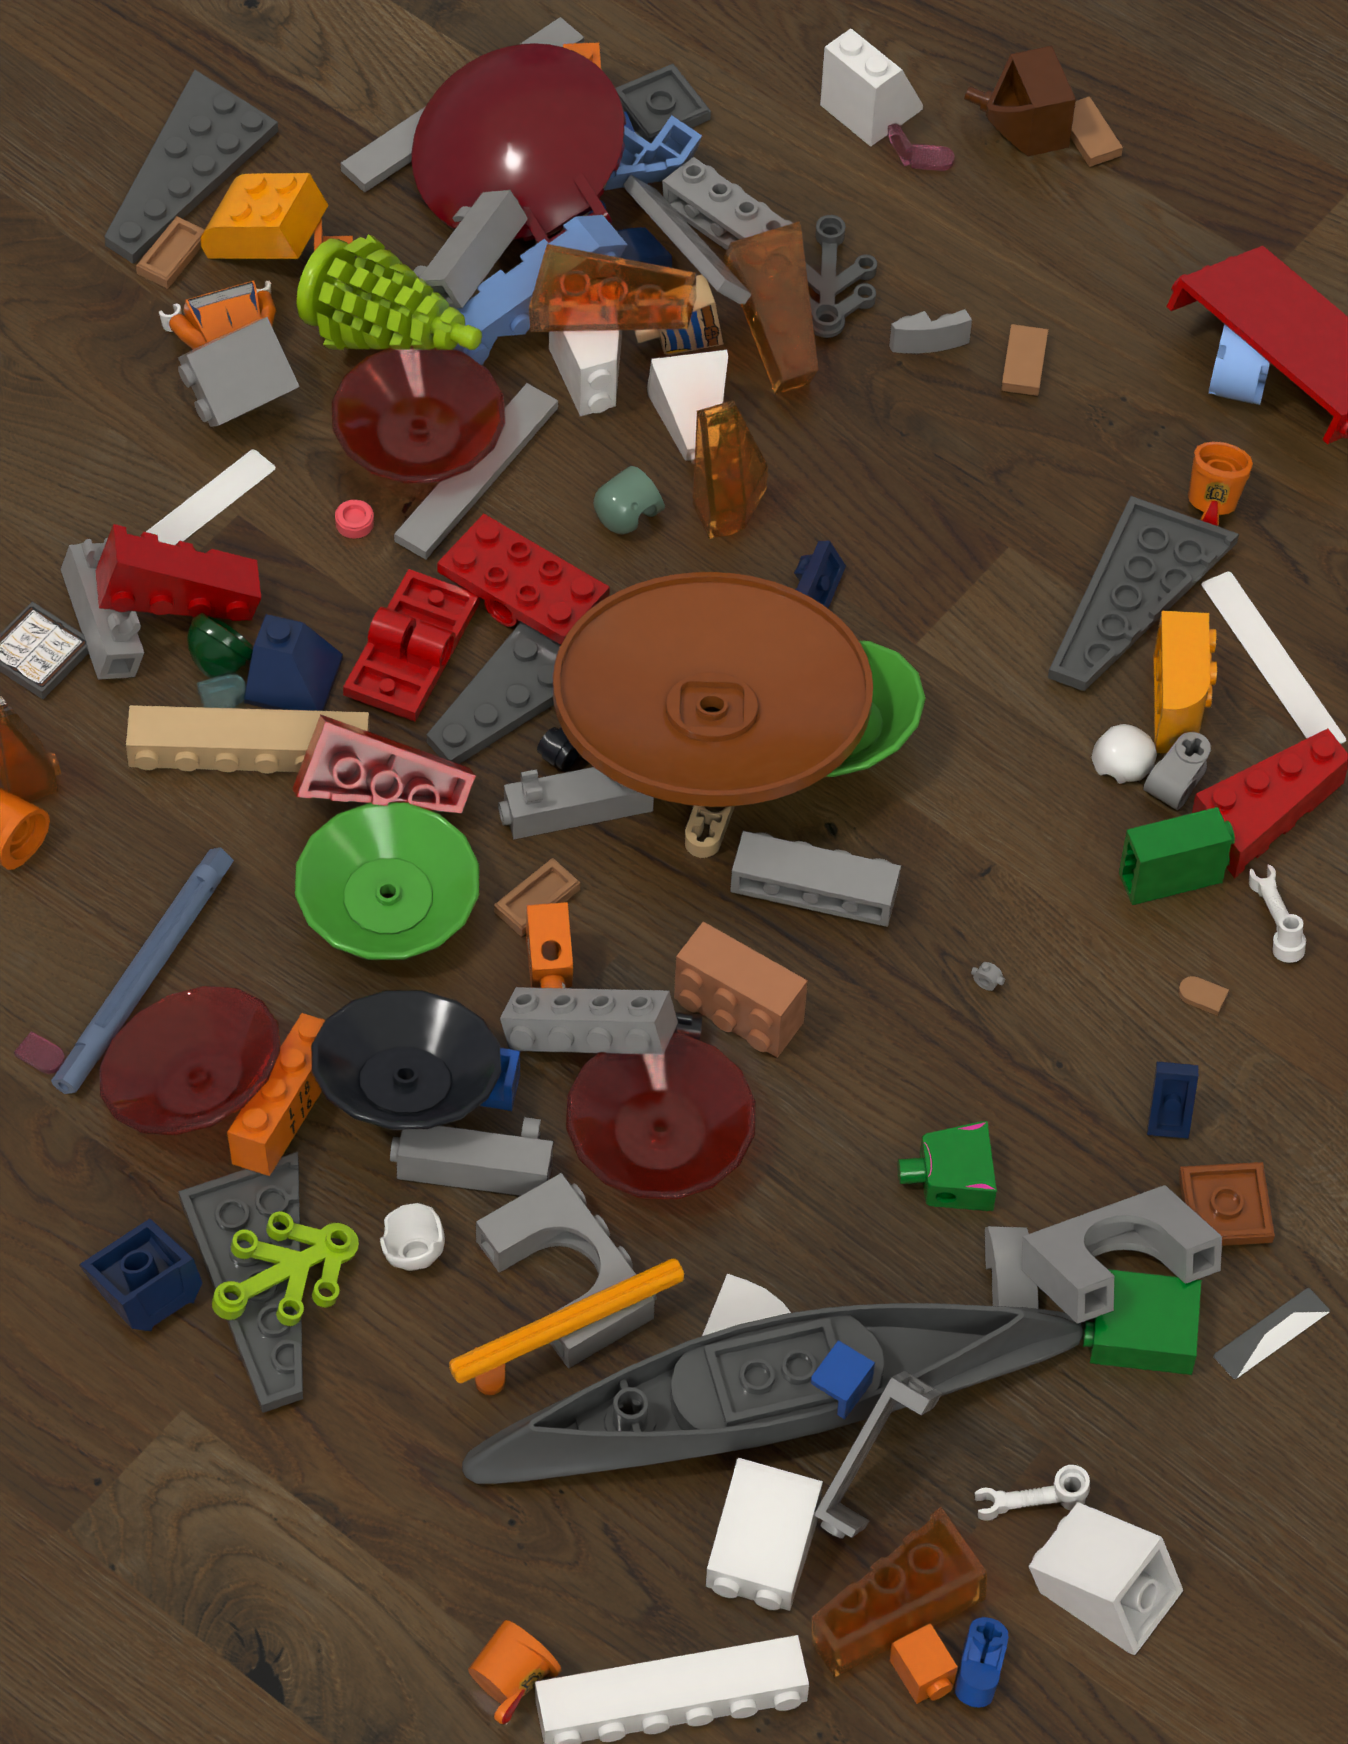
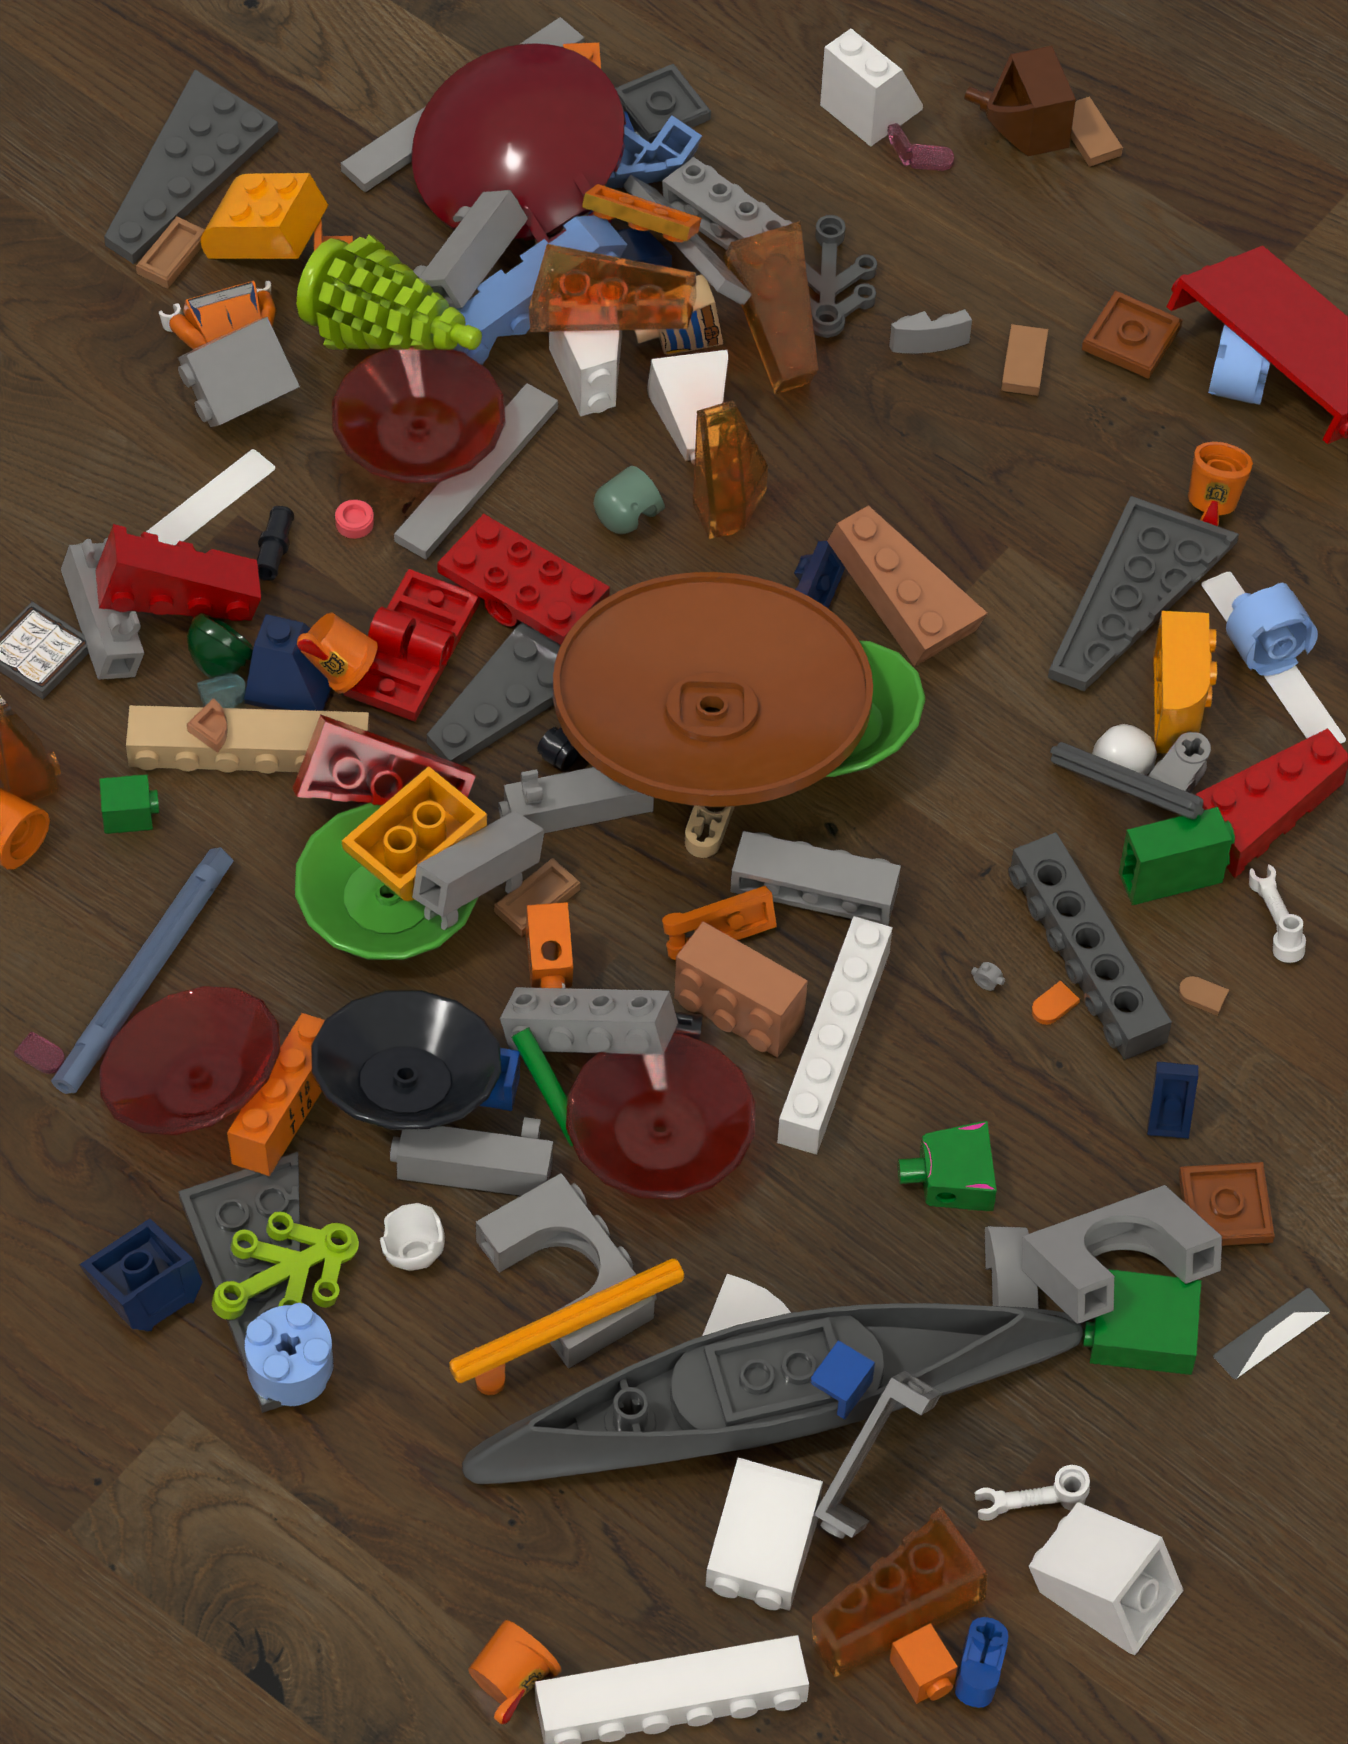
(127, 804): none -> green brick
(210, 725): none -> nougat tile
(274, 542): none -> black pin
(289, 1354): none -> light blue brick
(338, 651): none -> orange hat
(412, 828): none -> light orange brick
(477, 865): none -> light grey brick
(543, 1076): none -> green piece
(641, 213): none -> plate
(734, 916): none -> orange plate
(834, 1035): none -> white brick
(904, 587): none -> nougat wedge
(1050, 862): none -> dark grey brick
(1054, 1004): none -> orange piece
(1127, 780): none -> dark grey axle
(1132, 334): none -> dark orange plate
(1270, 629): none -> light blue brick

